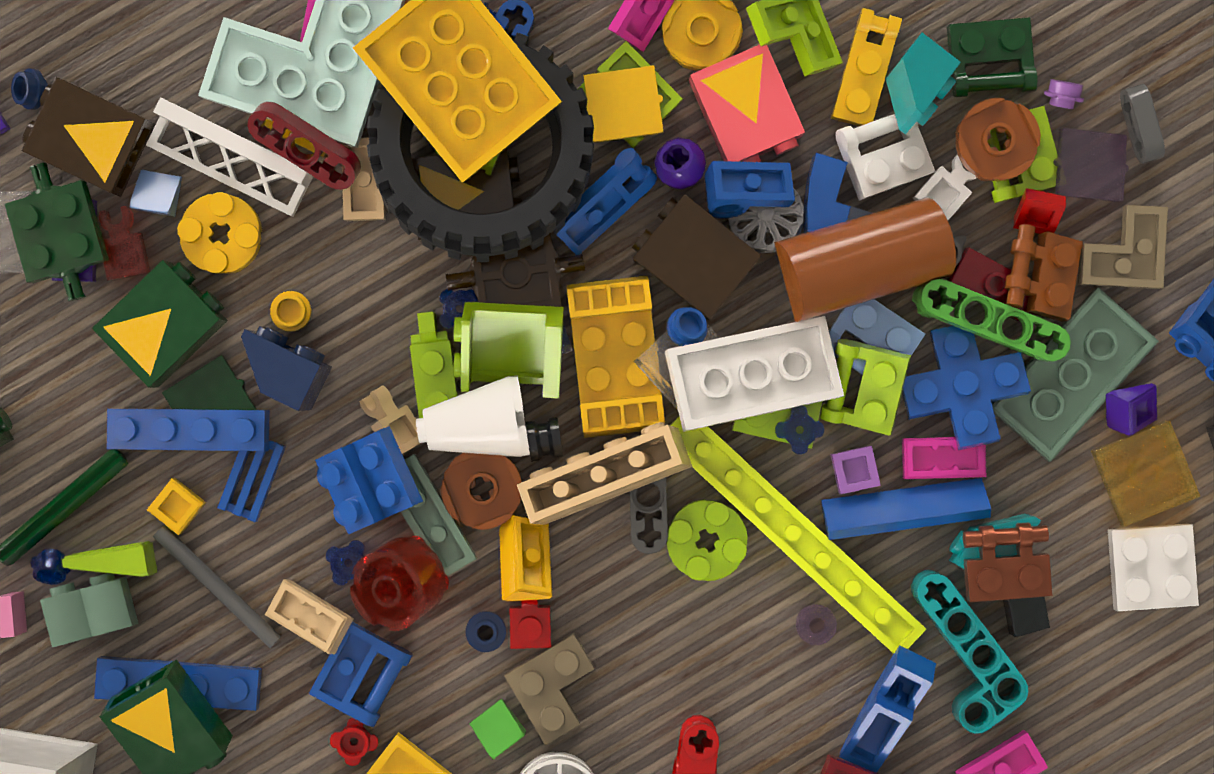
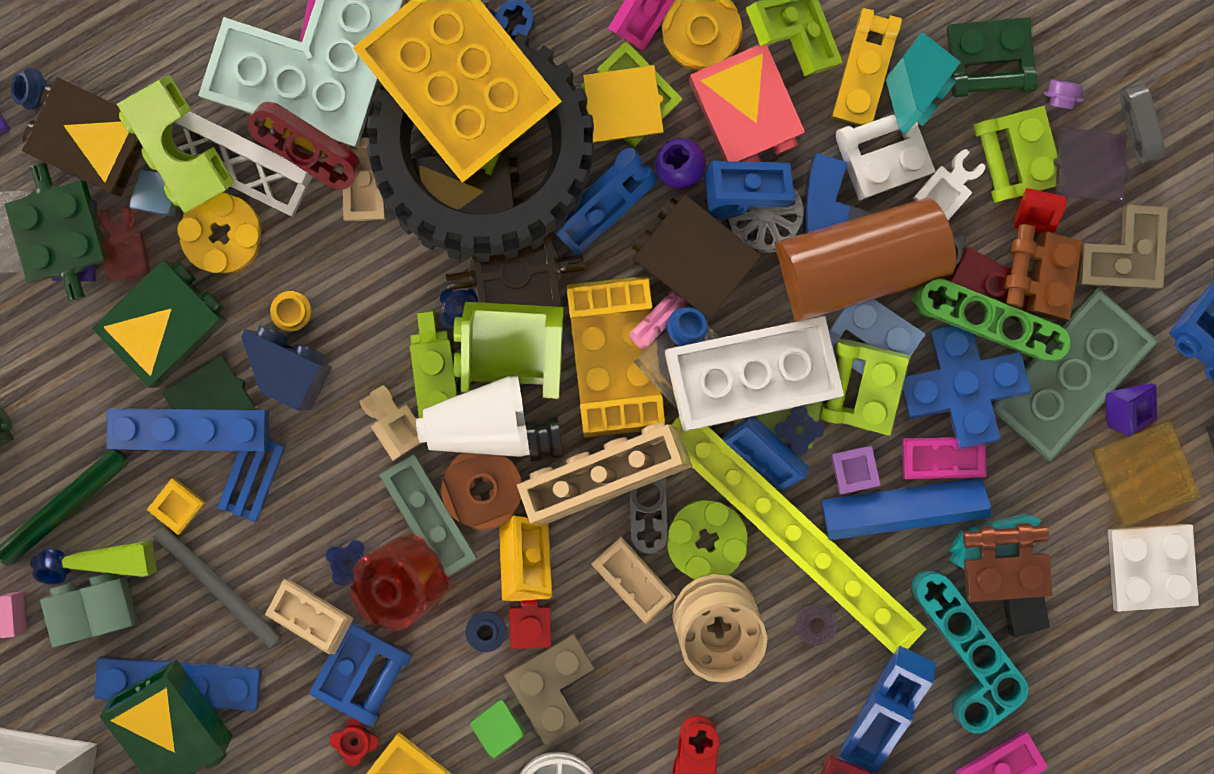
(187, 177): none -> lime arch
(367, 480): blue plate -> none
(633, 580): none -> tan plate
(656, 320): none -> bright pink axle
(724, 647): none -> tan wheel
(766, 453): none -> blue plate
(1003, 116): dark orange plate -> none

